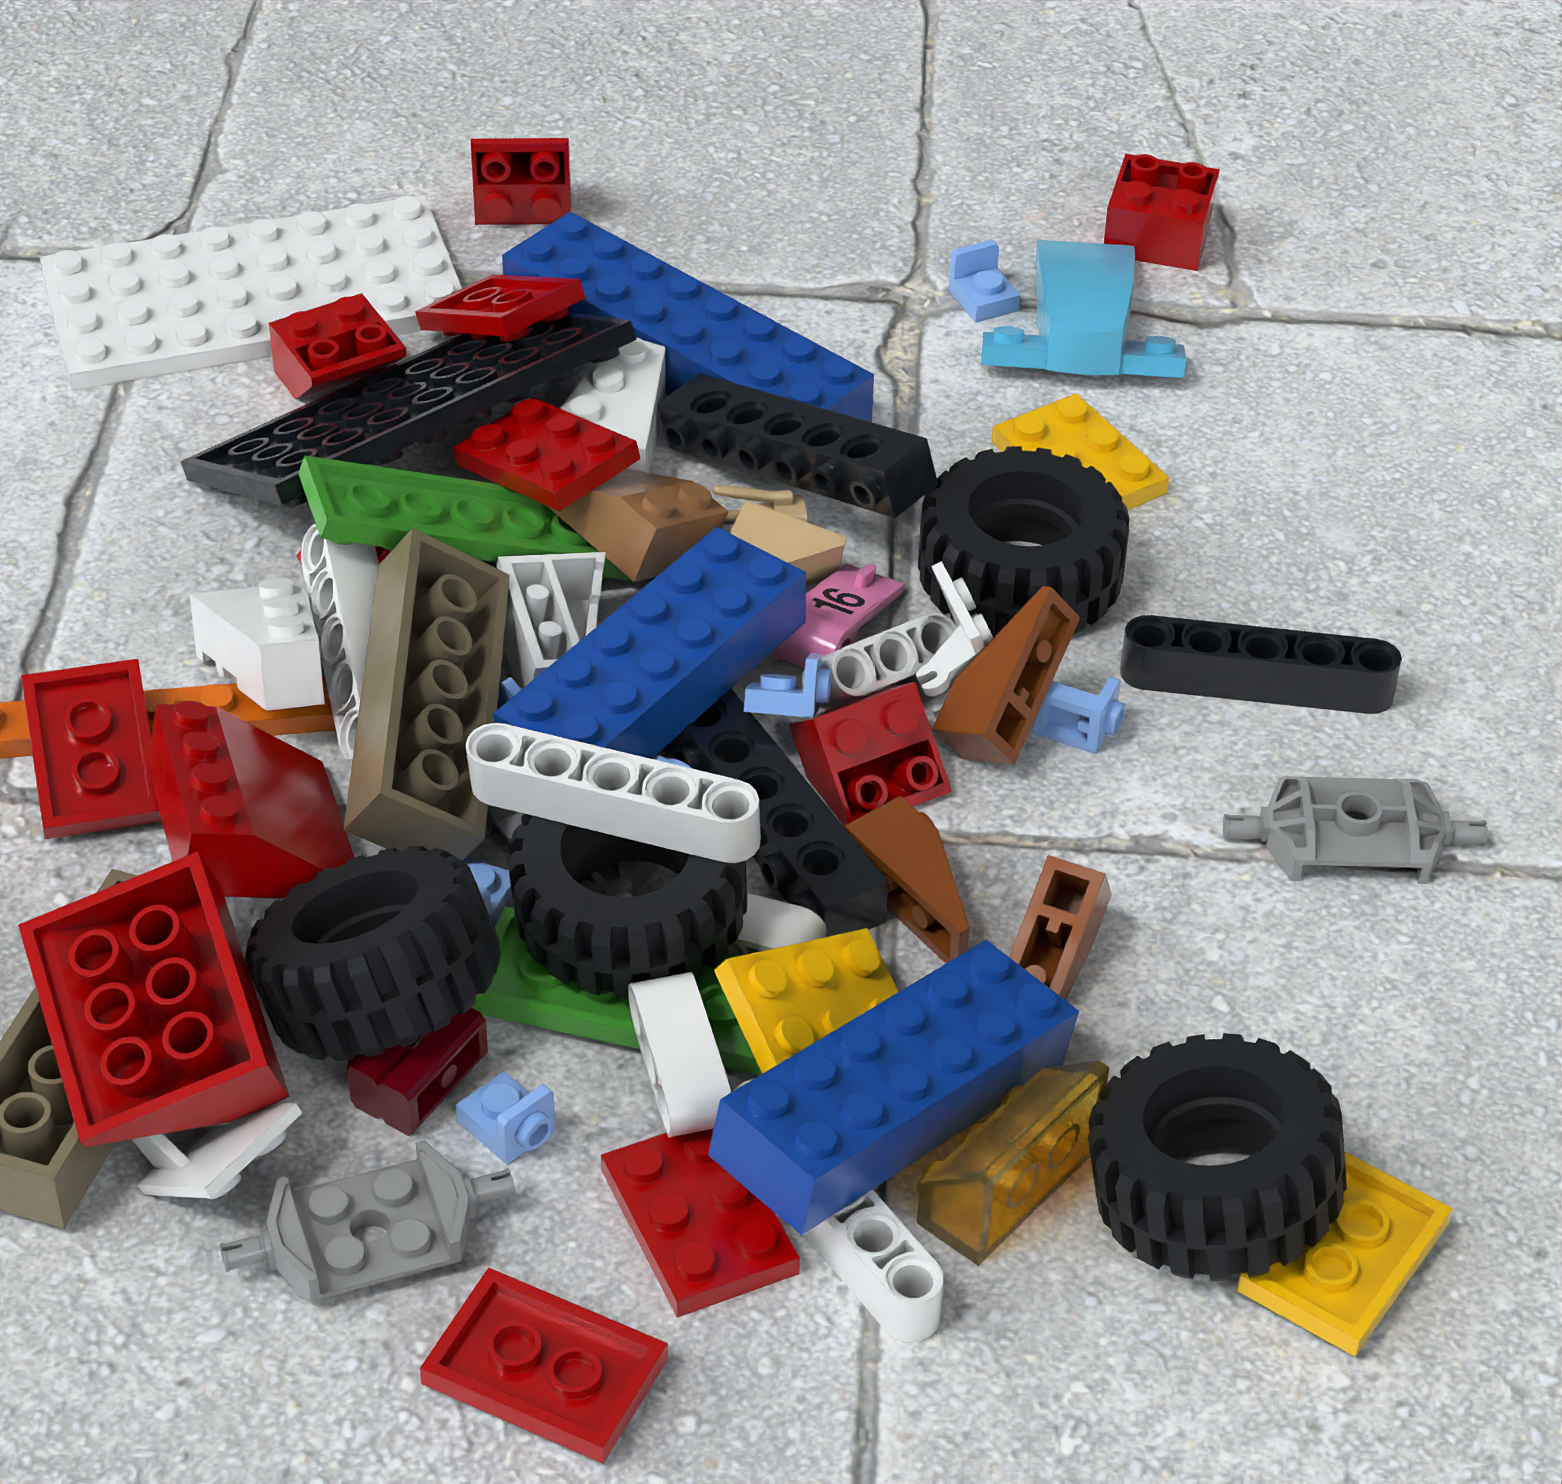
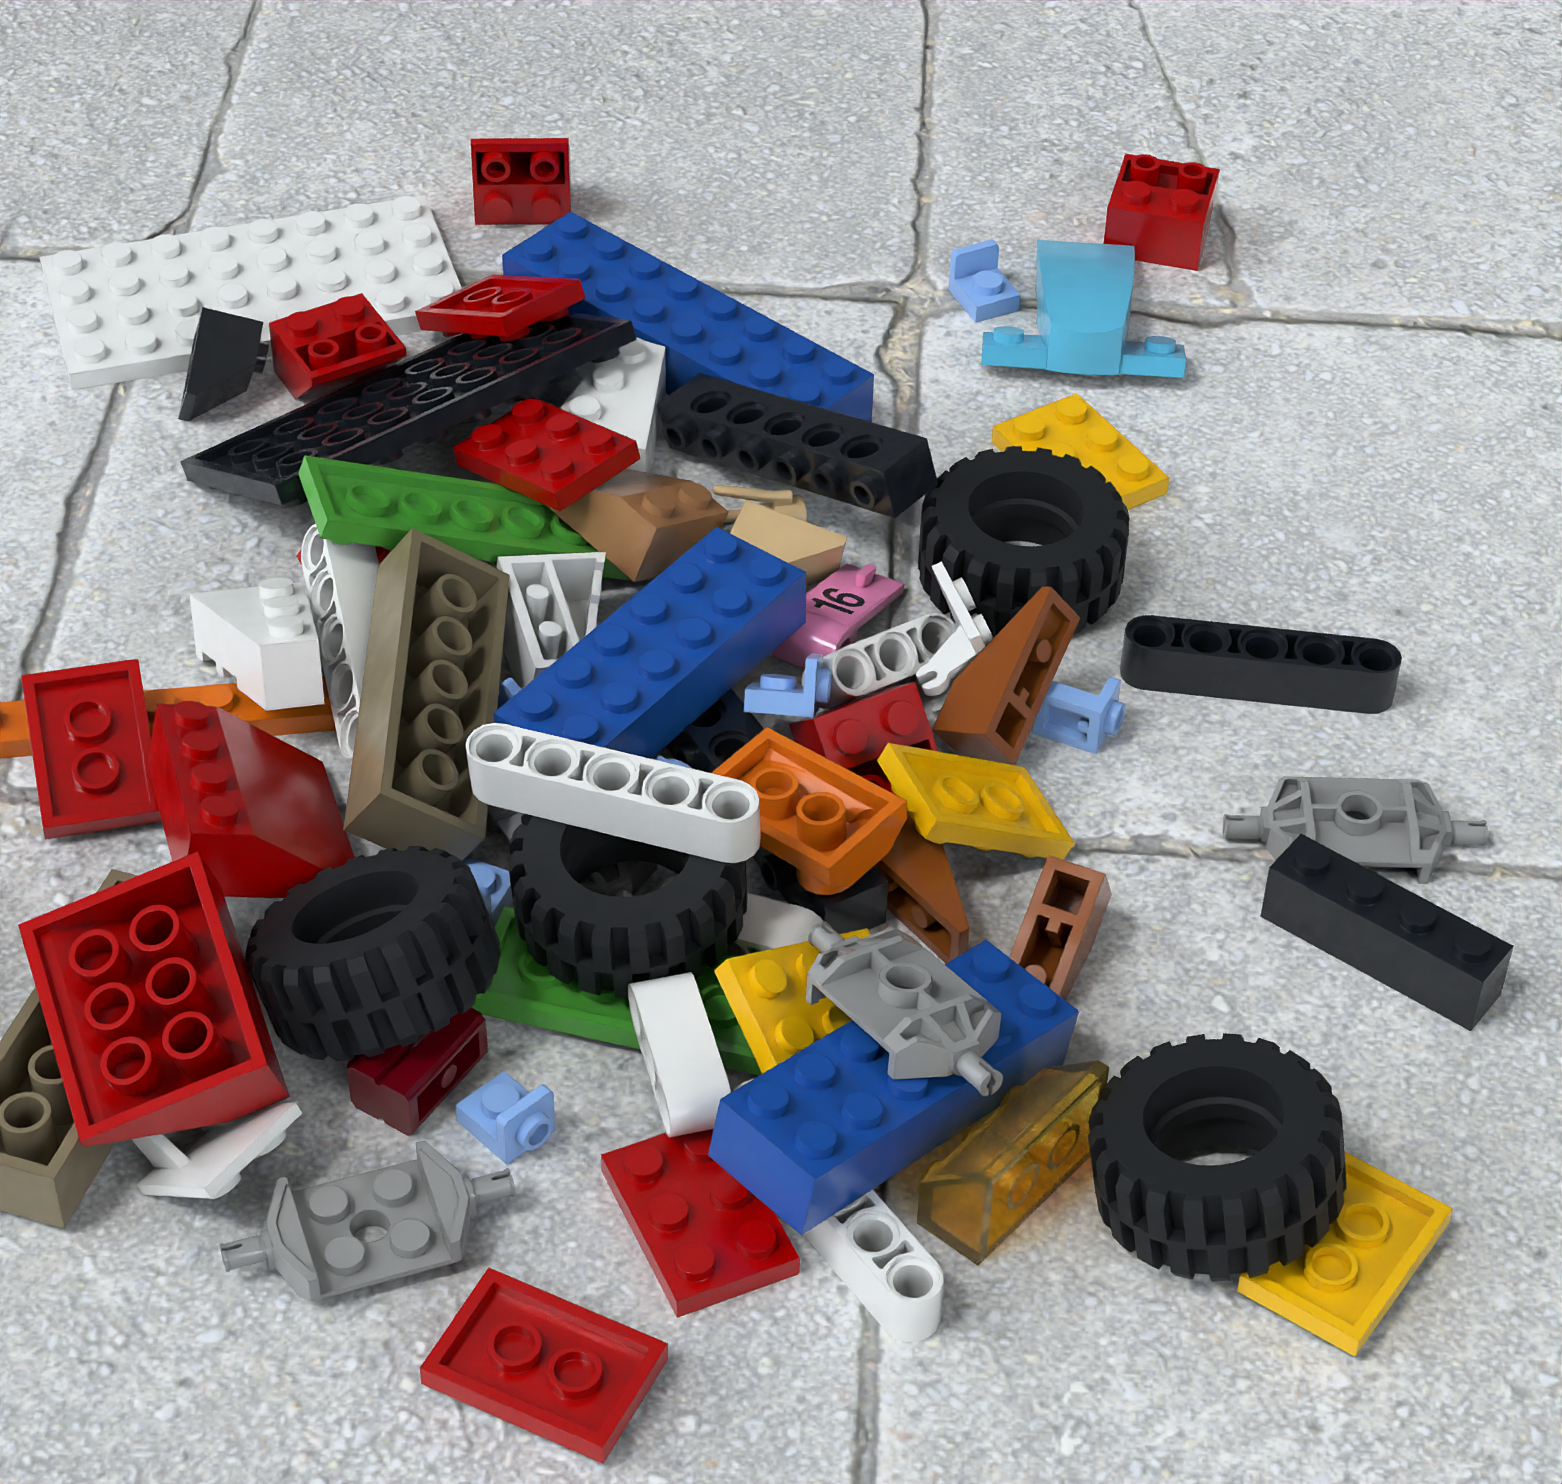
(221, 361): none -> black slope
(816, 811): none -> orange slope
(907, 1004): none -> light grey plate
(974, 802): none -> yellow plate
(1386, 931): none -> black brick

